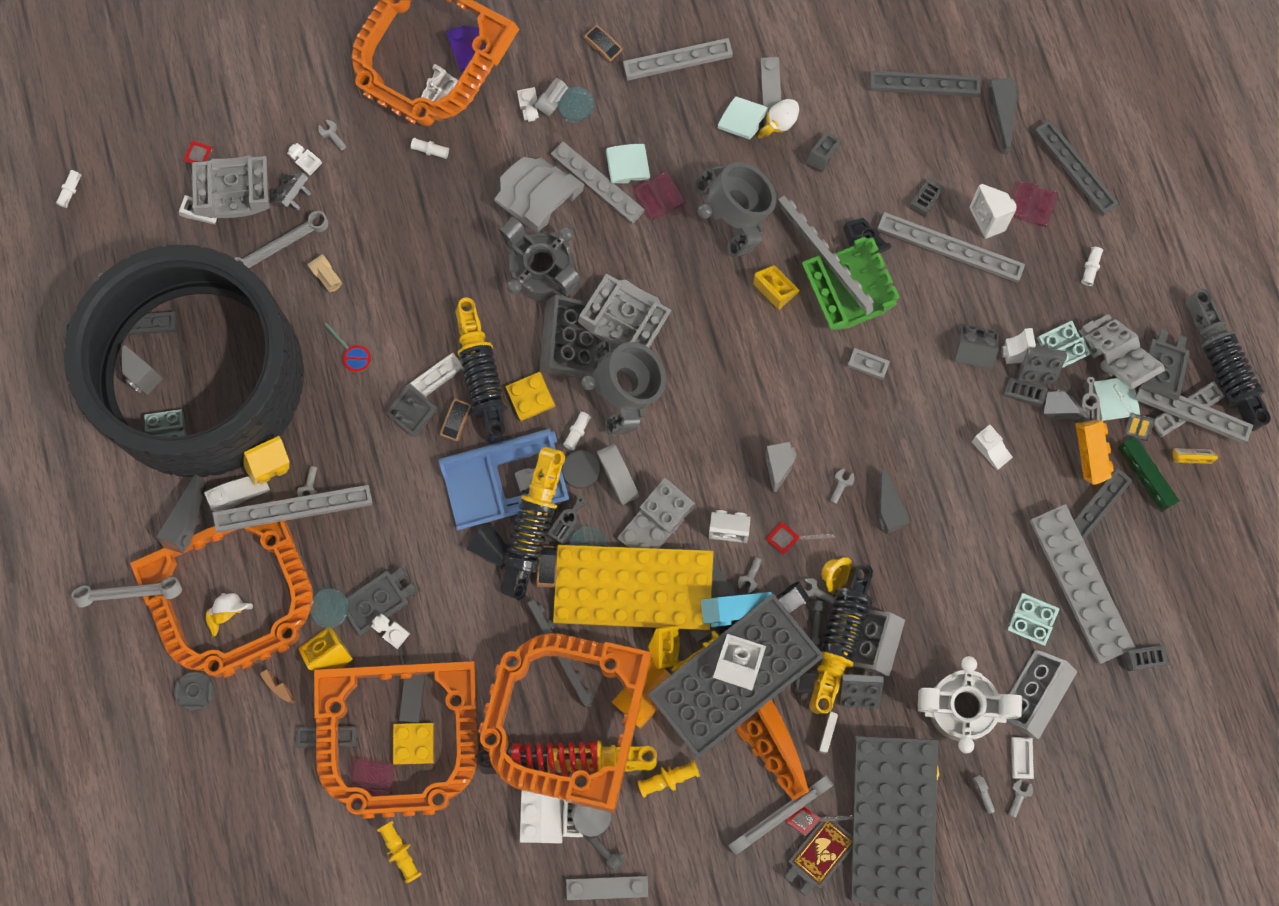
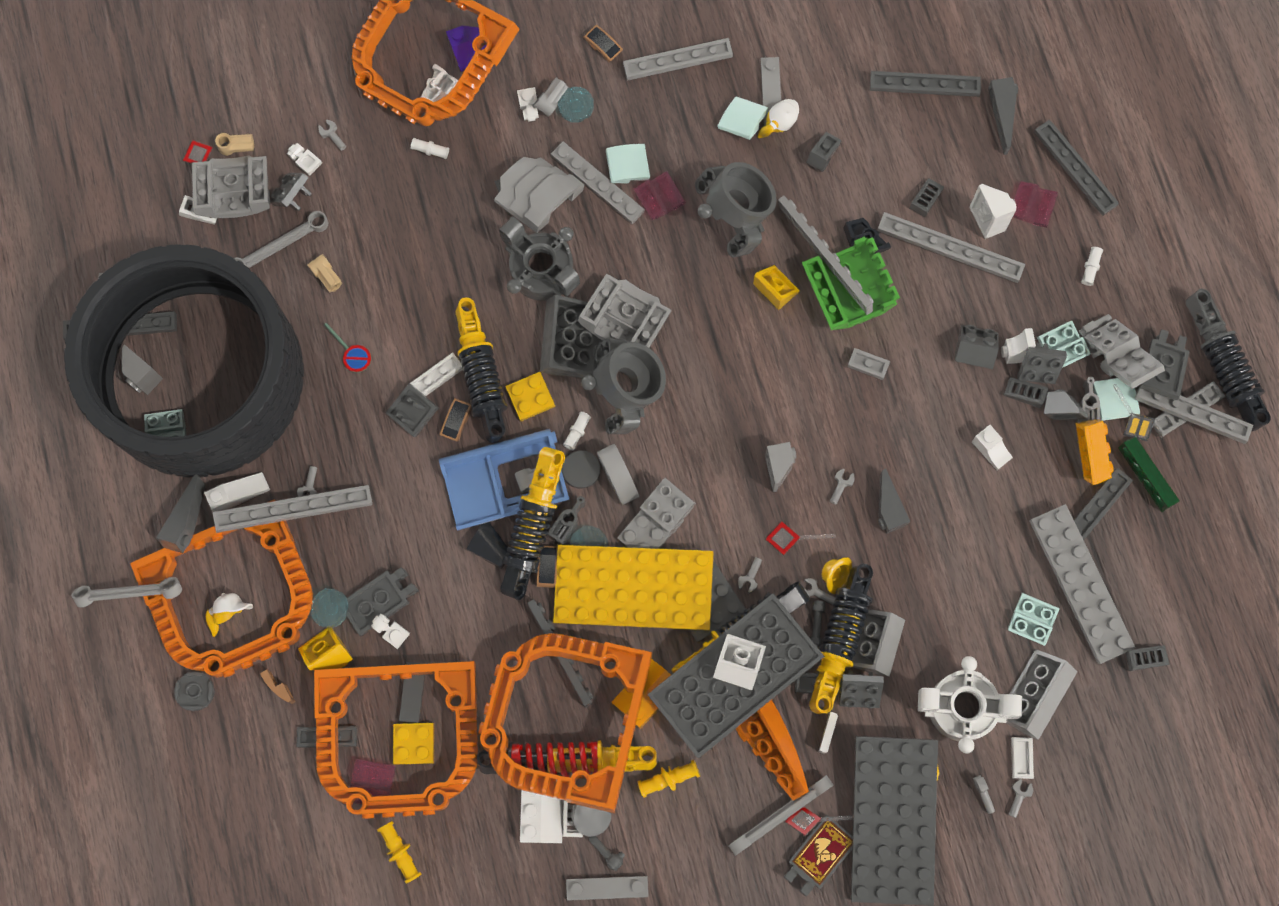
(68, 189): white pin -> none
(237, 143): none -> tan piece
(266, 461): yellow slope -> none
(665, 646): yellow slope -> none
(723, 610): medium azure slope -> none
(729, 527): white slope -> none
(1203, 456): yellow slope -> none

